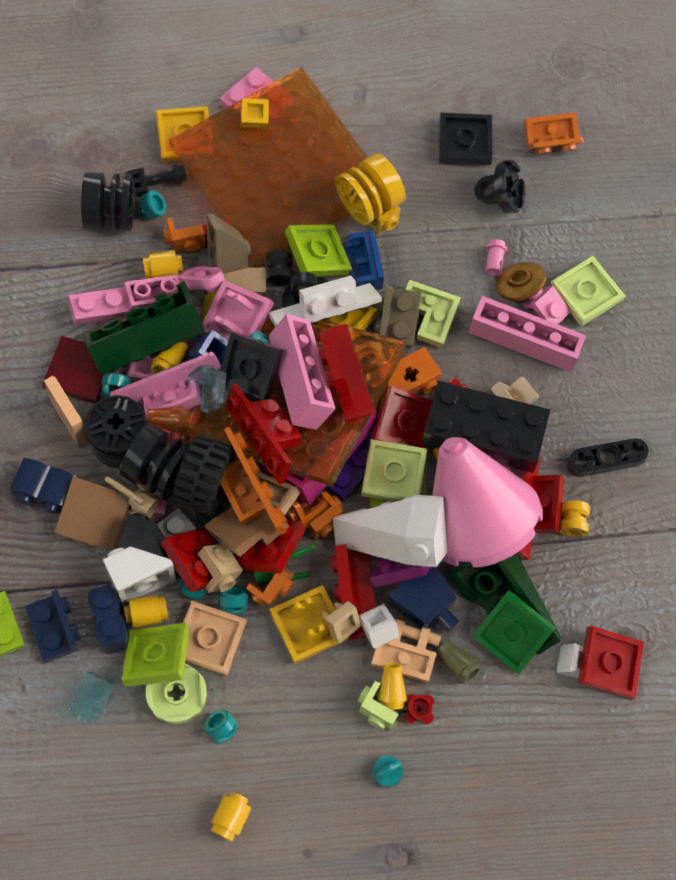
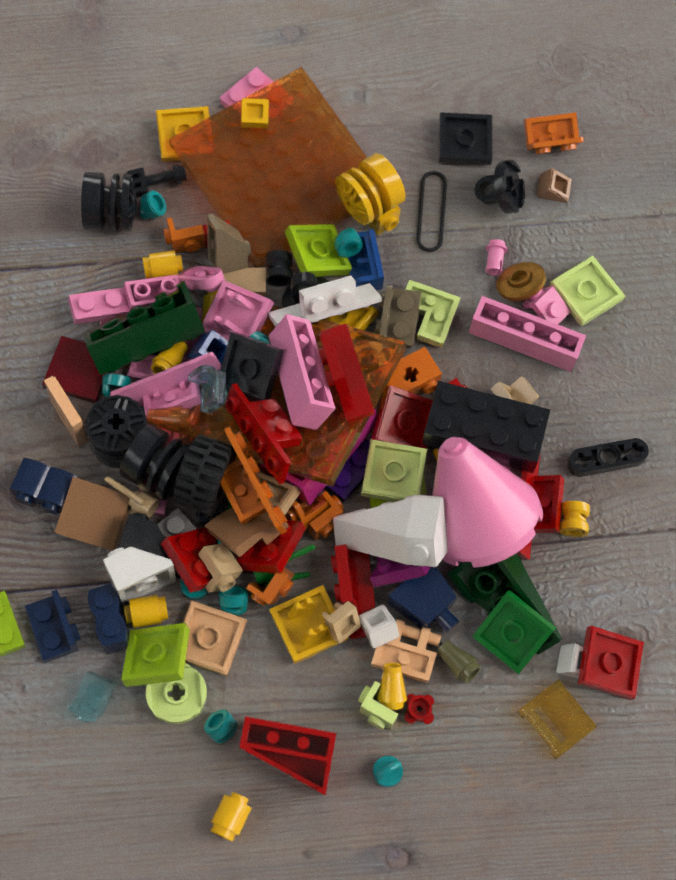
(292, 749): none -> red wedge
(348, 243): none -> teal tile
(421, 210): none -> black piece
(554, 186): none -> medium nougat slope
(563, 712): none -> clear yellow plate

